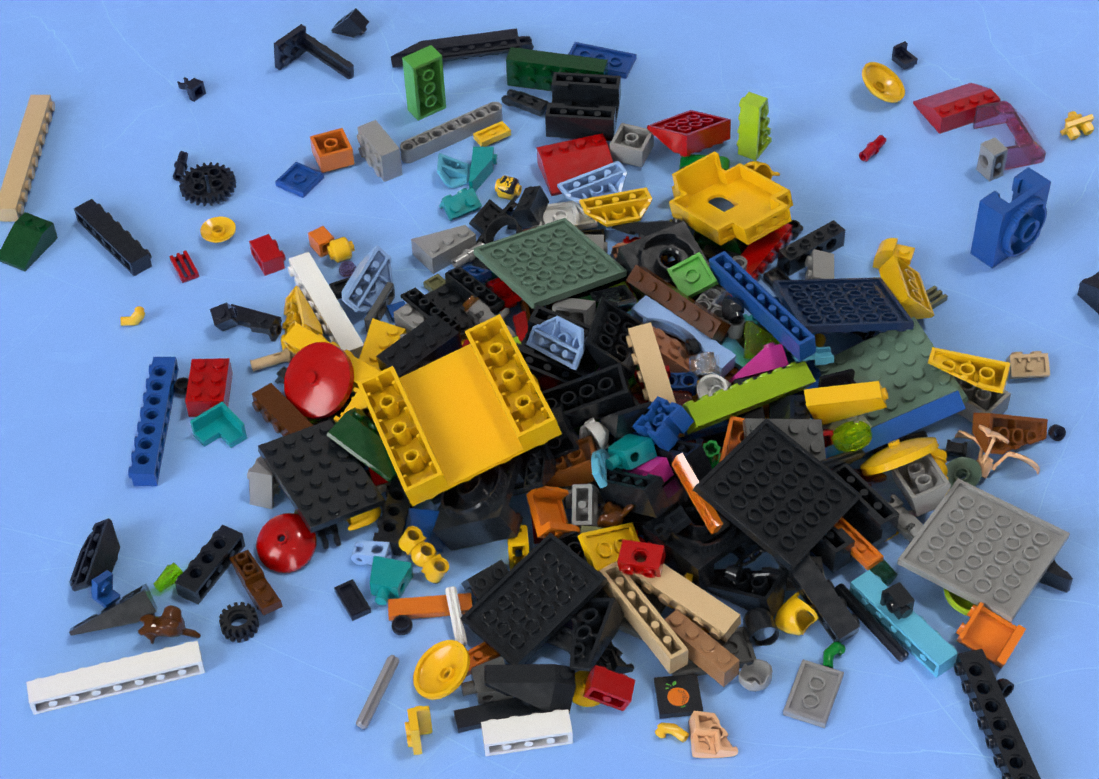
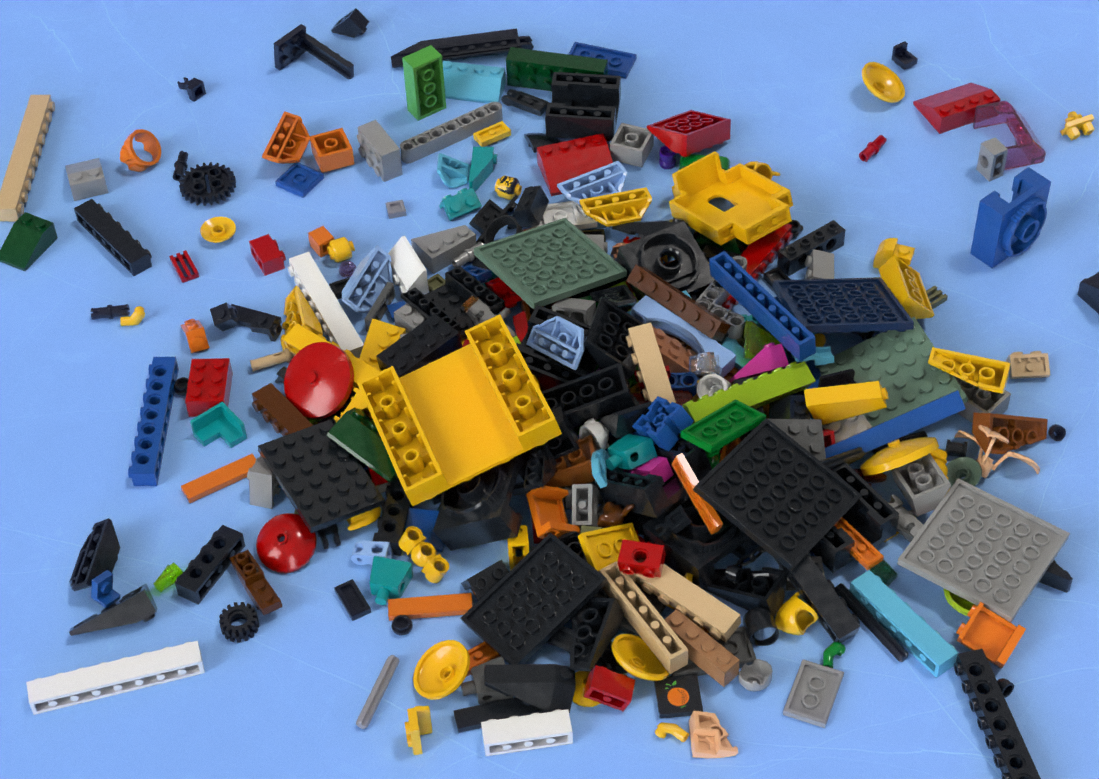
(86, 179): none -> light grey slope
(110, 311): none -> black pin
(150, 144): none -> orange piece
(168, 625): reddish brown animal -> none
(195, 335): none -> orange bracket
(218, 478): none -> orange tile
(288, 140): none -> orange wedge
(396, 209): none -> light grey tile
(407, 268): none -> white slope
(455, 614): white axle -> none
(473, 82): none -> medium azure slope
(539, 139): none -> black brick
(637, 658): none -> yellow dish
(667, 158): none -> dark purple wheel
(692, 275): bright green plate -> none
(692, 346): black plate -> none
(723, 426): none -> green tile
(732, 309): black rock -> none
(753, 126): lime wedge -> none
(852, 436): clear neon green tile -> none
(897, 601): black brick -> none

